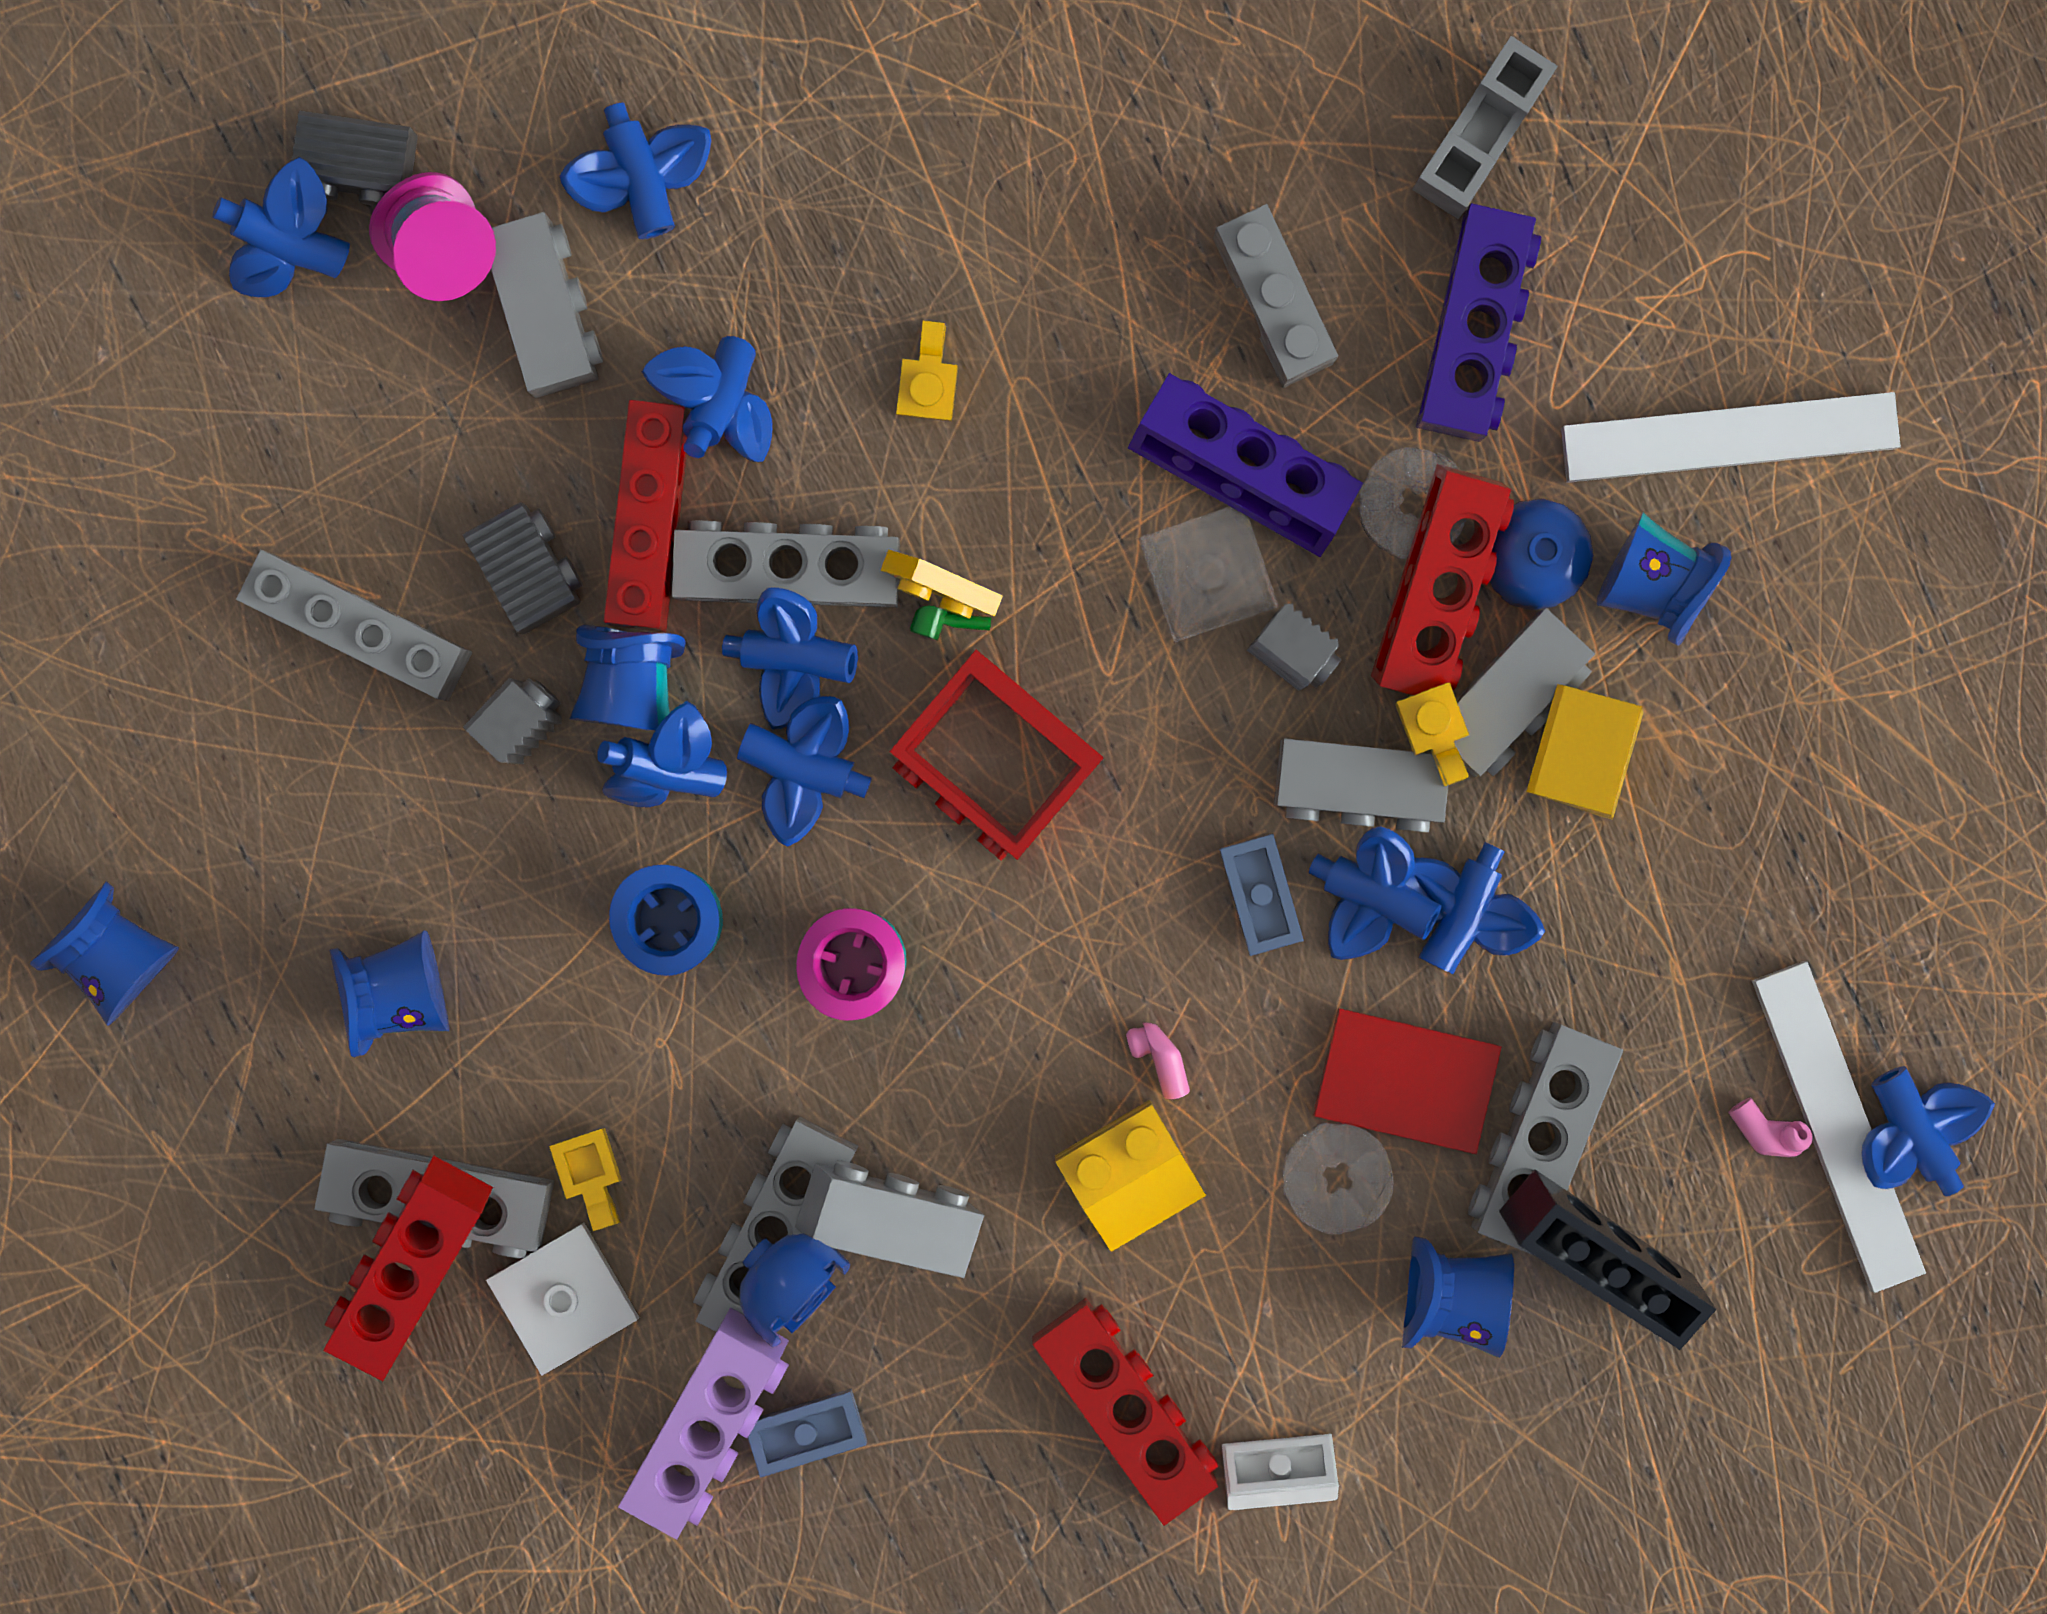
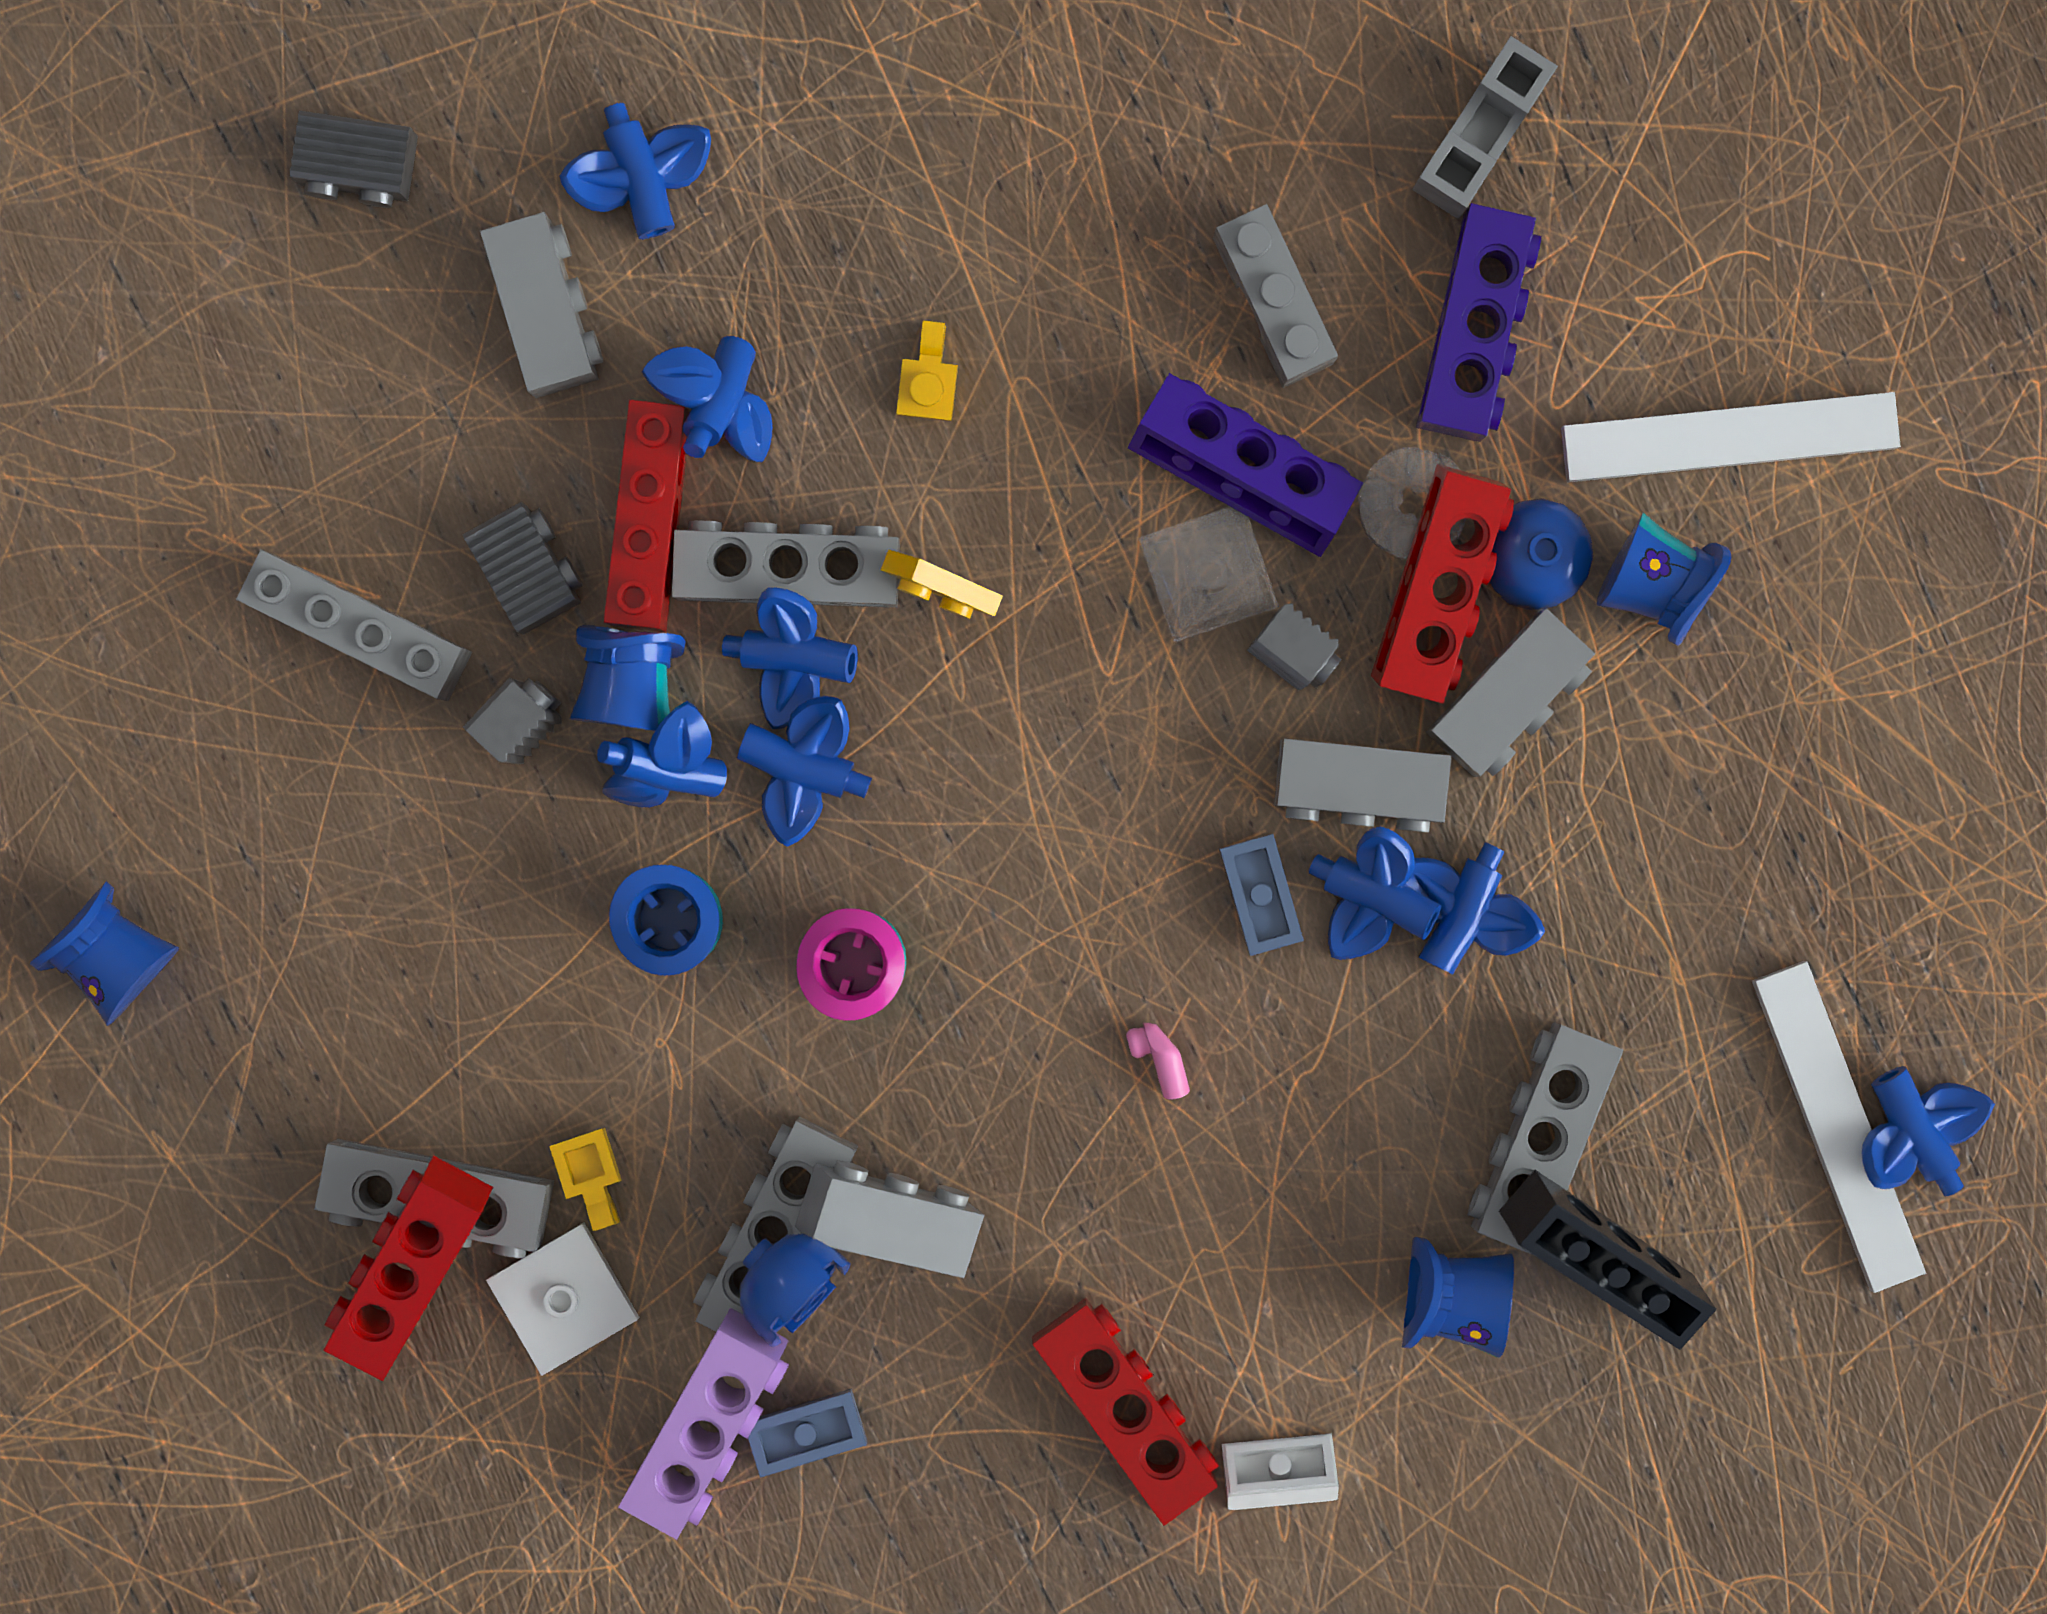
(281, 233): blue plant -> none
(390, 992): blue hat -> none
(433, 236): dark pink hat -> none
(930, 620): green hand -> none
(956, 802): red window -> none
(1129, 1176): yellow slope -> none
(1344, 1209): clear plate -> none
(1407, 1081): red tile -> none
(1433, 724): yellow plate -> none
(1585, 750): yellow slope -> none
(1769, 1136): bright pink arm -> none

